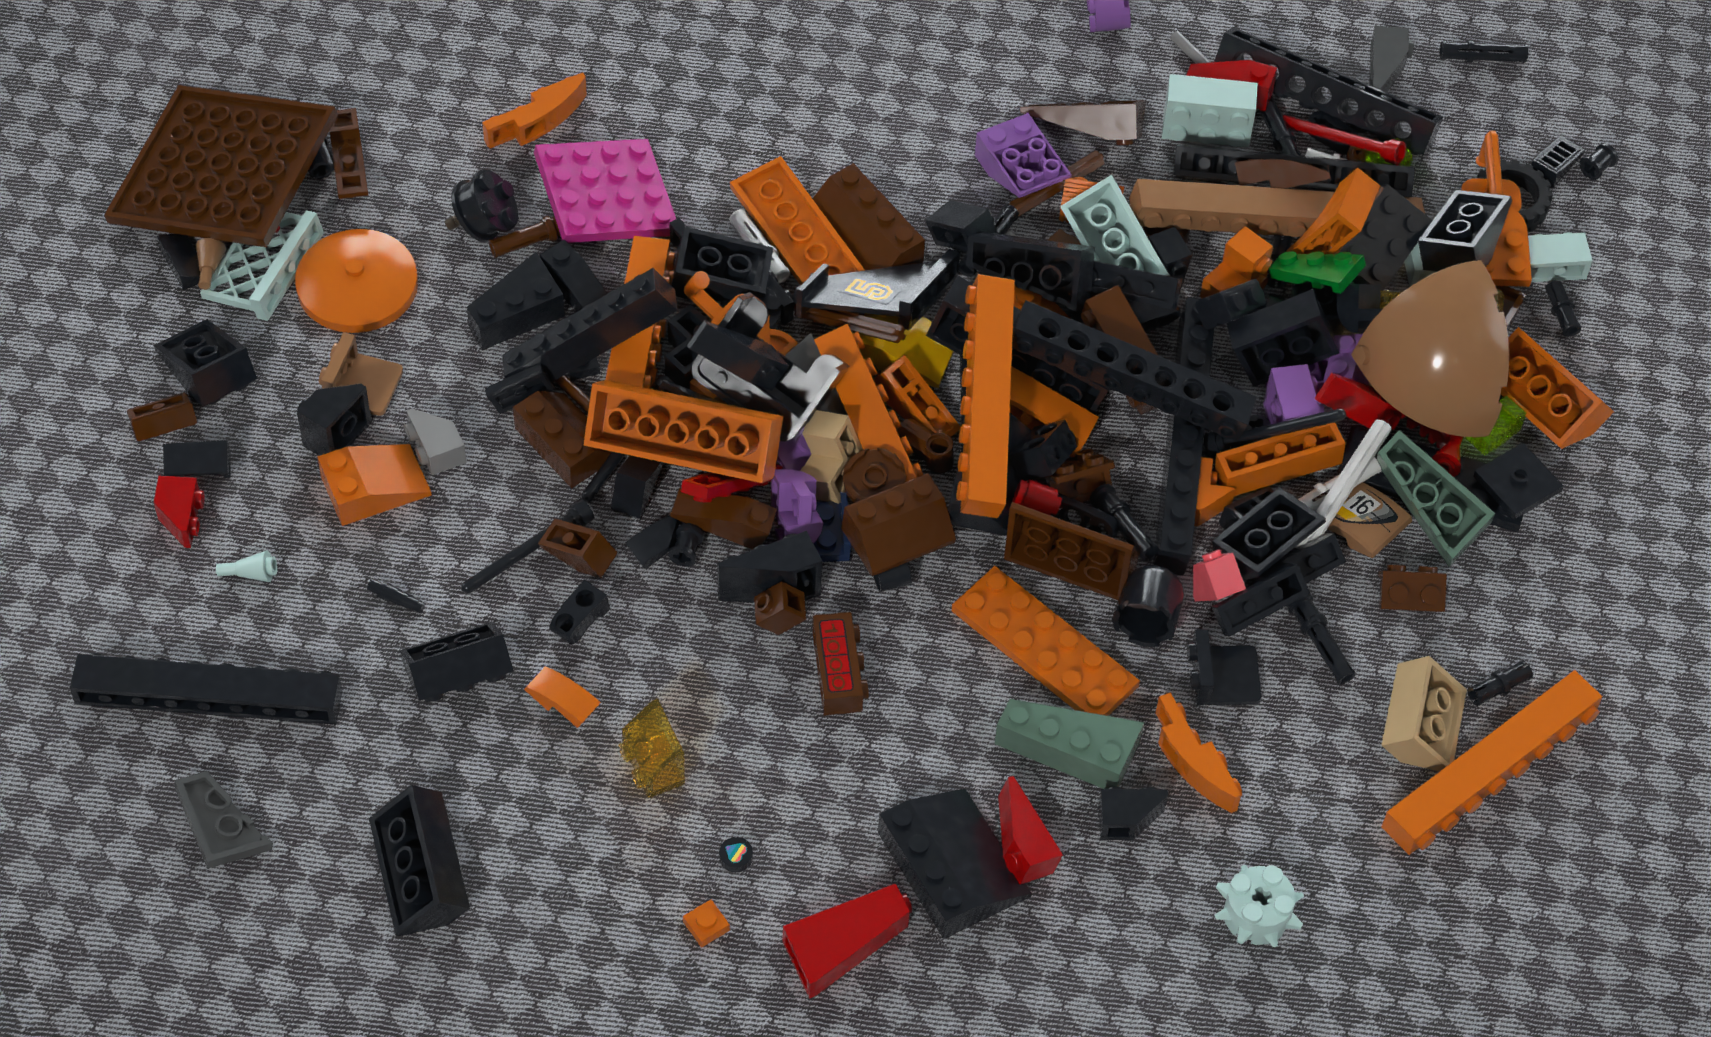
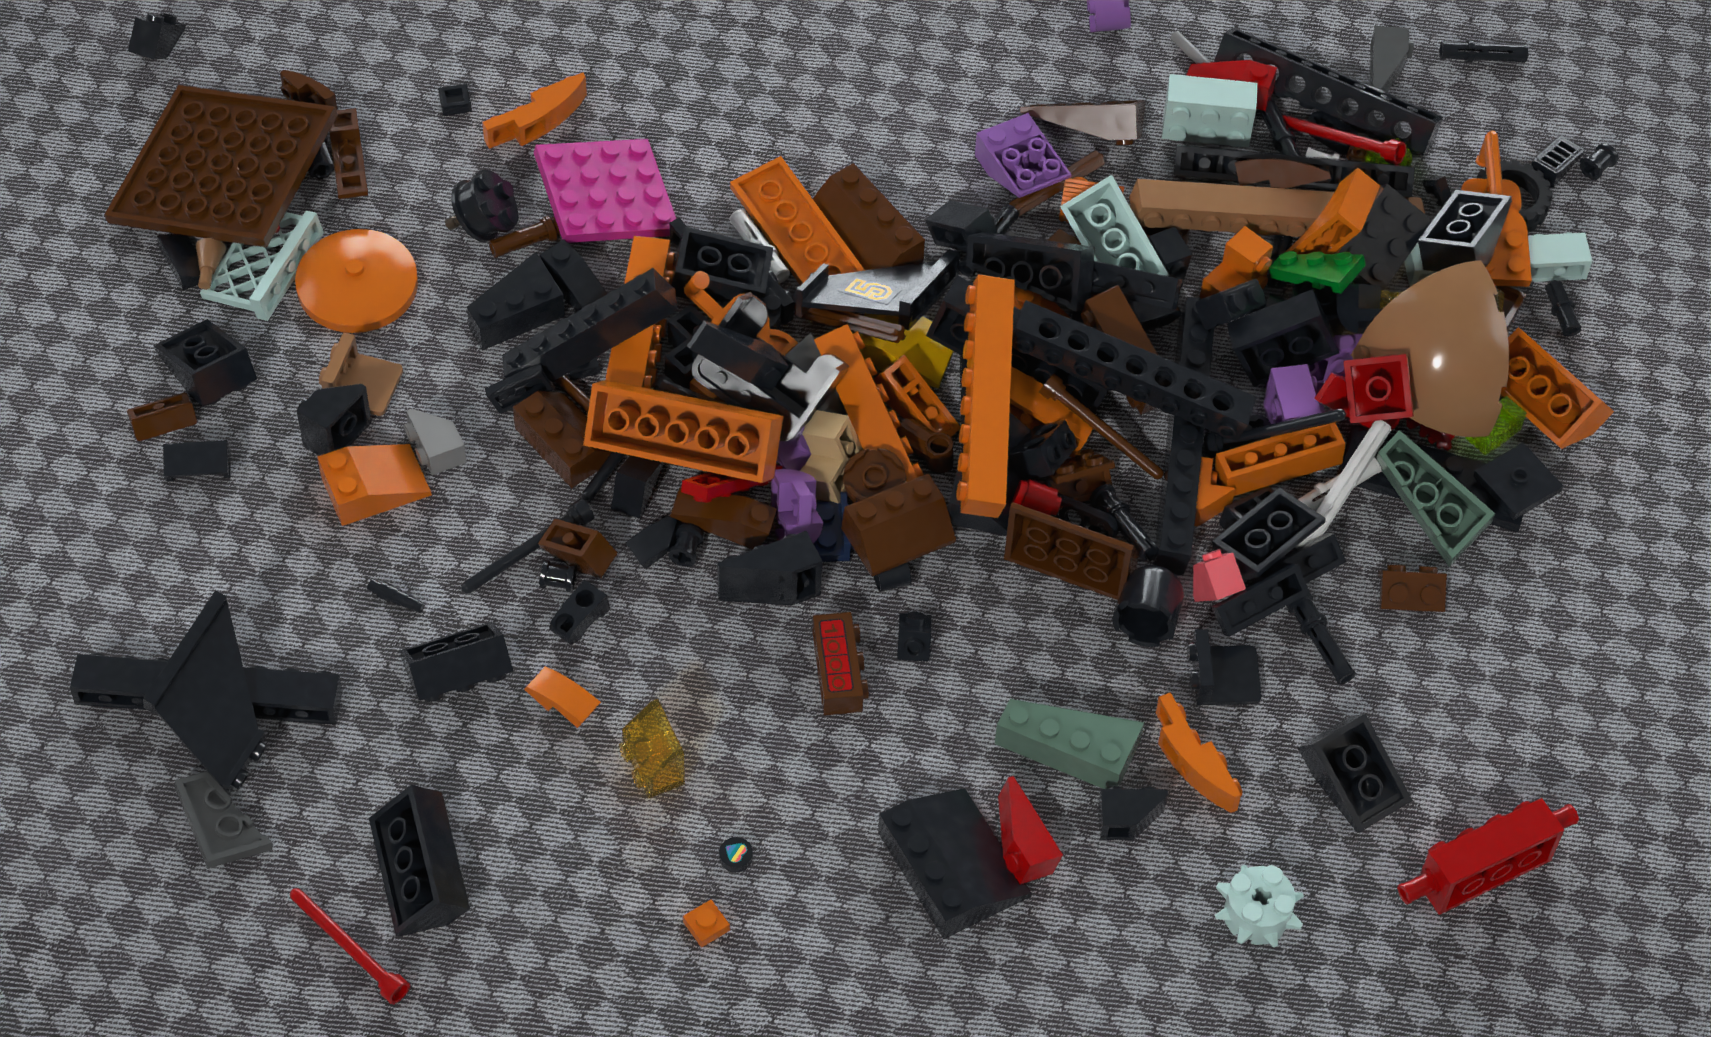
(155, 35): none -> black slope
(178, 505): red slope -> none
(208, 699): none -> black piece
(257, 567): light aqua cone -> none
(305, 89): none -> reddish brown slope
(392, 986): none -> red piece
(454, 99): none -> black tile
(558, 576): none -> black bush
(780, 608): reddish brown brick -> none
(843, 936): red slope -> none
(914, 636): none -> black bracket
(1044, 644): orange plate -> none
(1056, 390): none -> reddish brown piece
(1355, 772): none -> black slope
(1369, 520): medium nougat slope -> none
(1378, 388): none -> red slope
(1424, 715): tan slope -> none
(1439, 187): none -> black tile
(1450, 455): red cone -> none
(1489, 855): none -> red brick
(1491, 763): orange brick -> none
(1500, 683): black pin -> none

